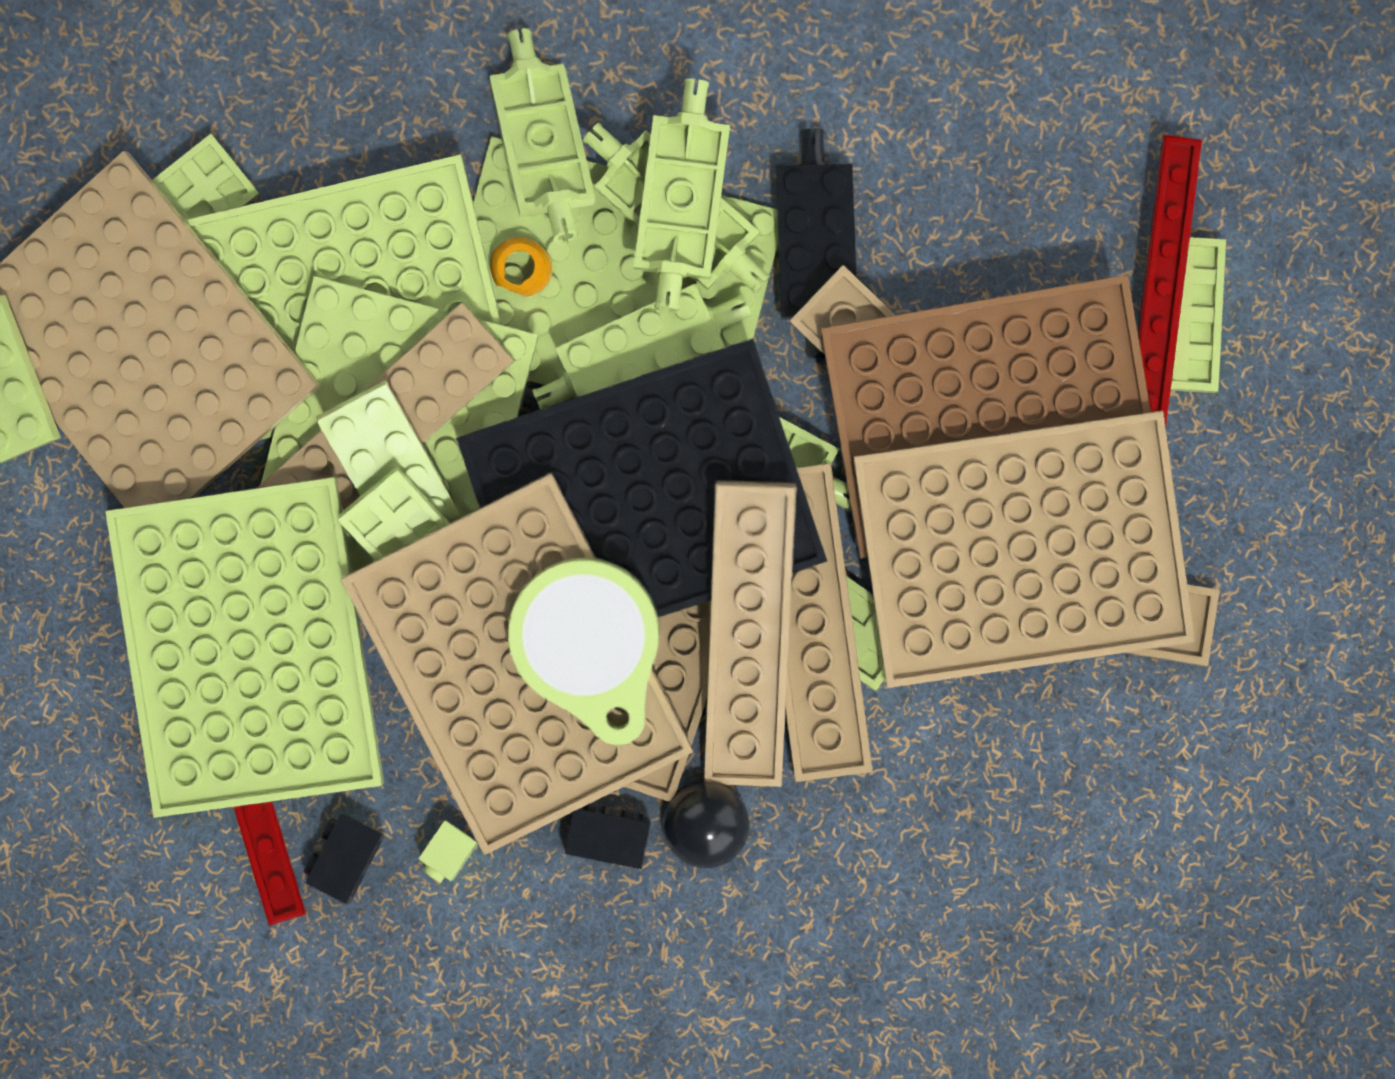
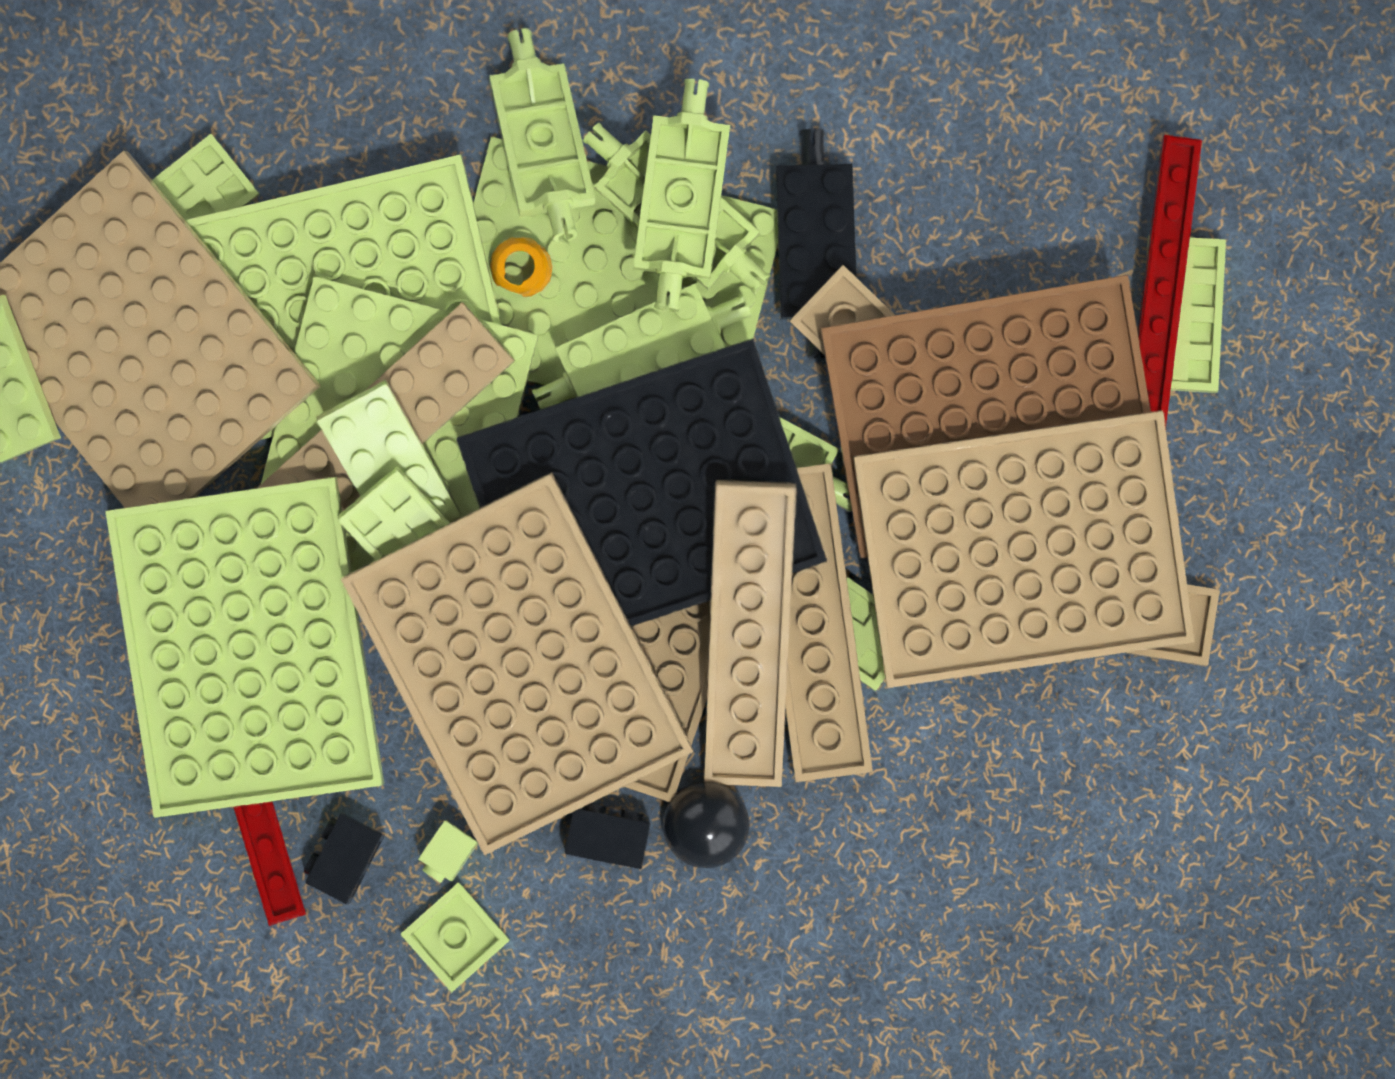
(455, 937): none -> yellowish green tile
(587, 642): piece -> none

